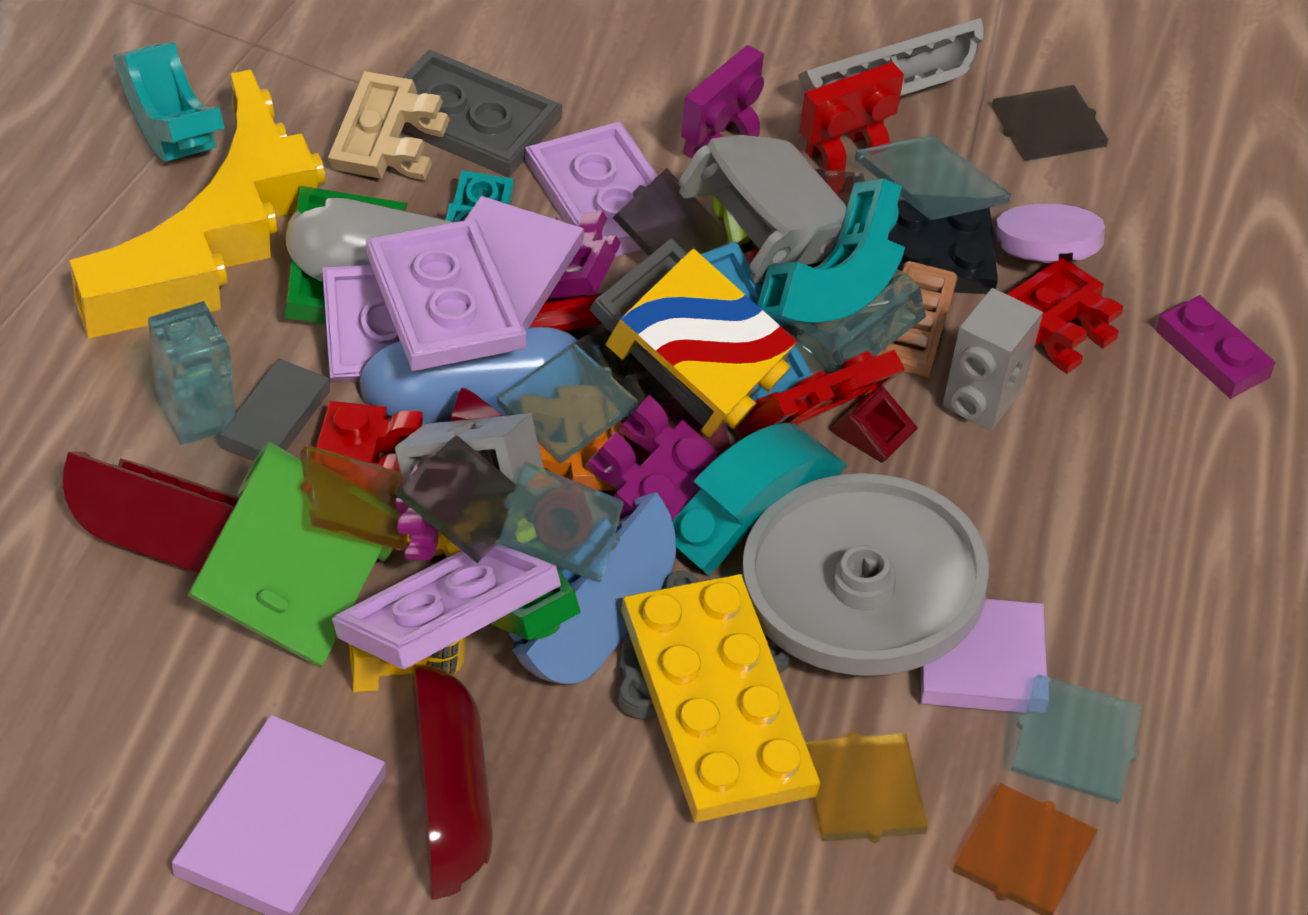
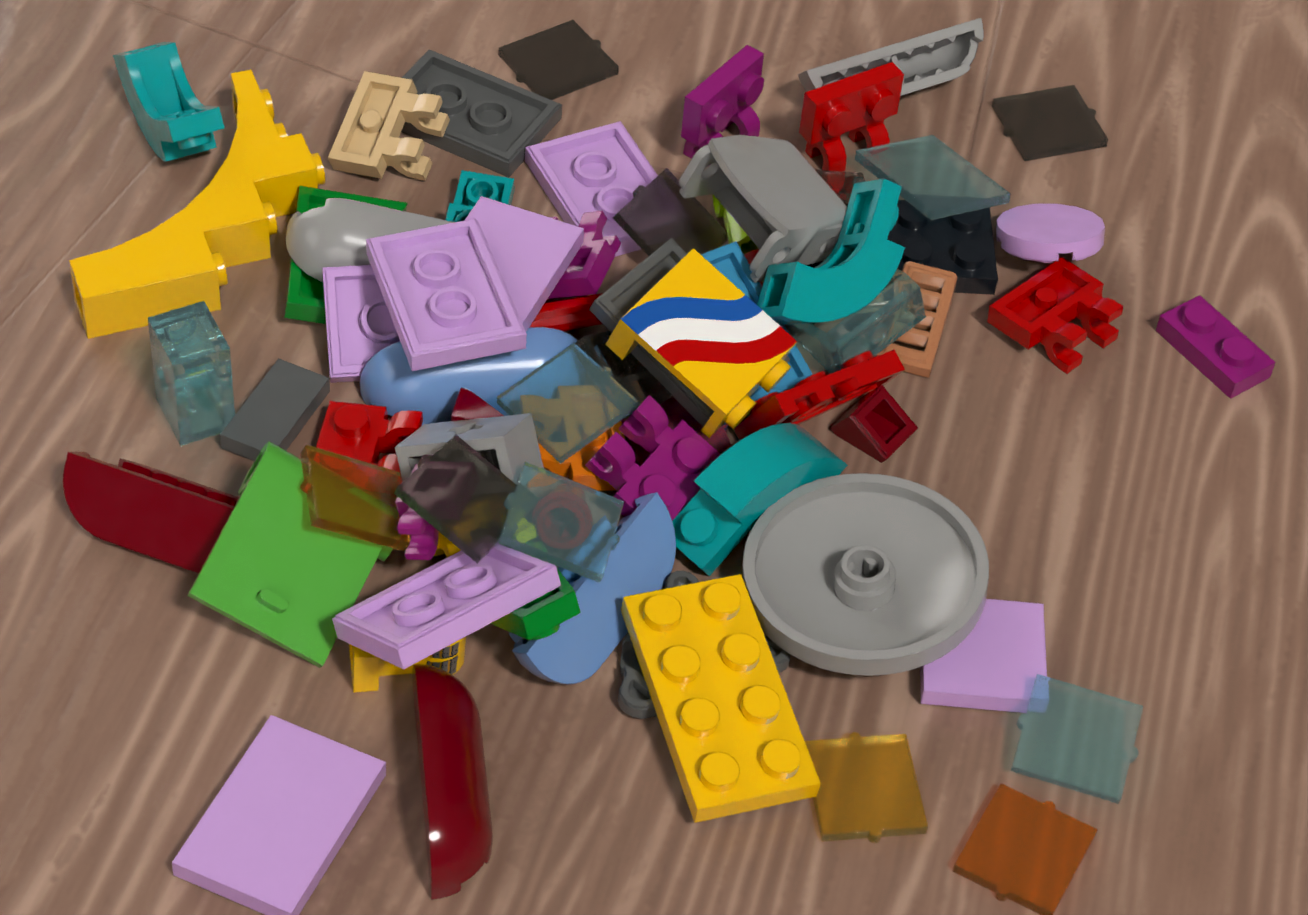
(558, 60): none -> clear smoke piece
(992, 358): light grey brick -> none

